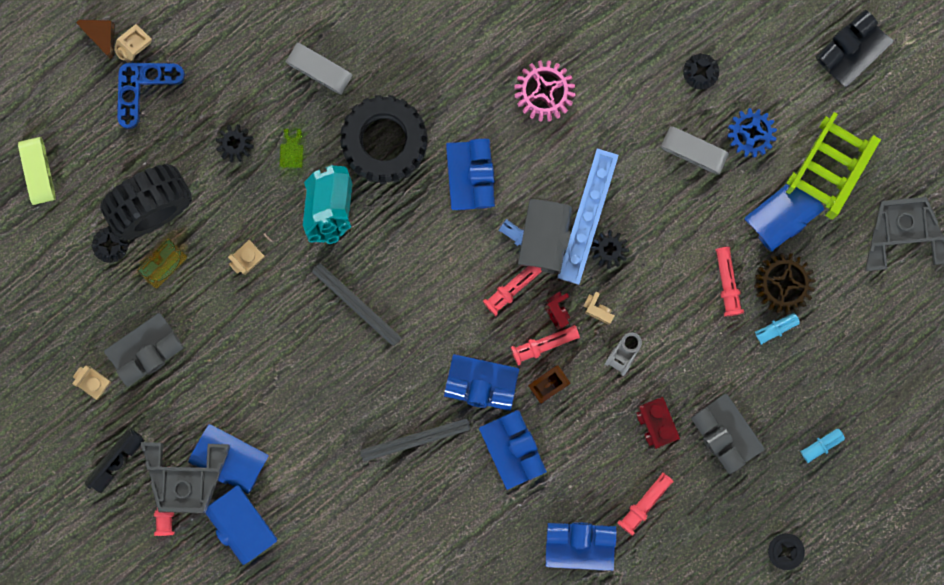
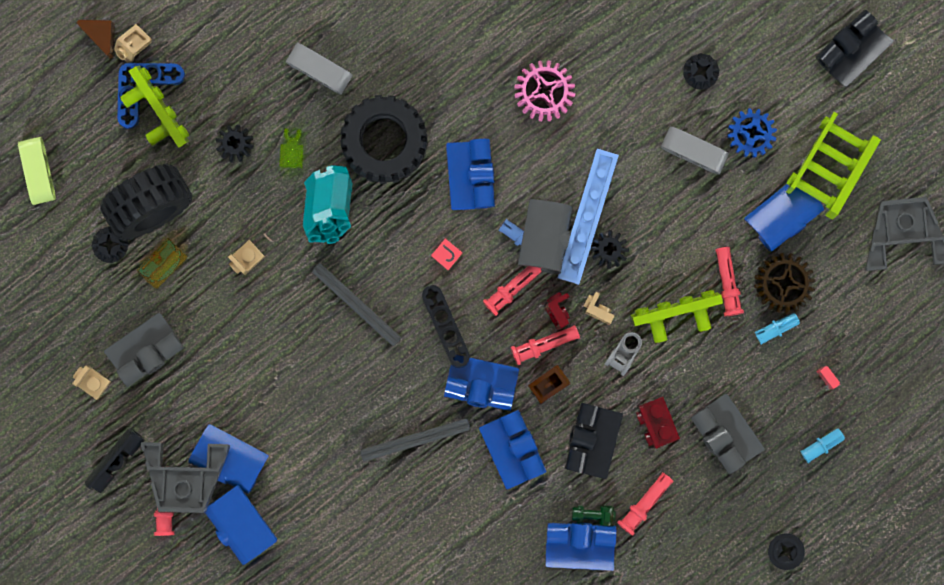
(154, 96): none -> lime plate
(446, 254): none -> coral tile
(448, 325): none -> black beam
(593, 440): none -> black panel
(605, 515): none -> dark green bar
(666, 309): none -> lime plate
(828, 377): none -> coral tile

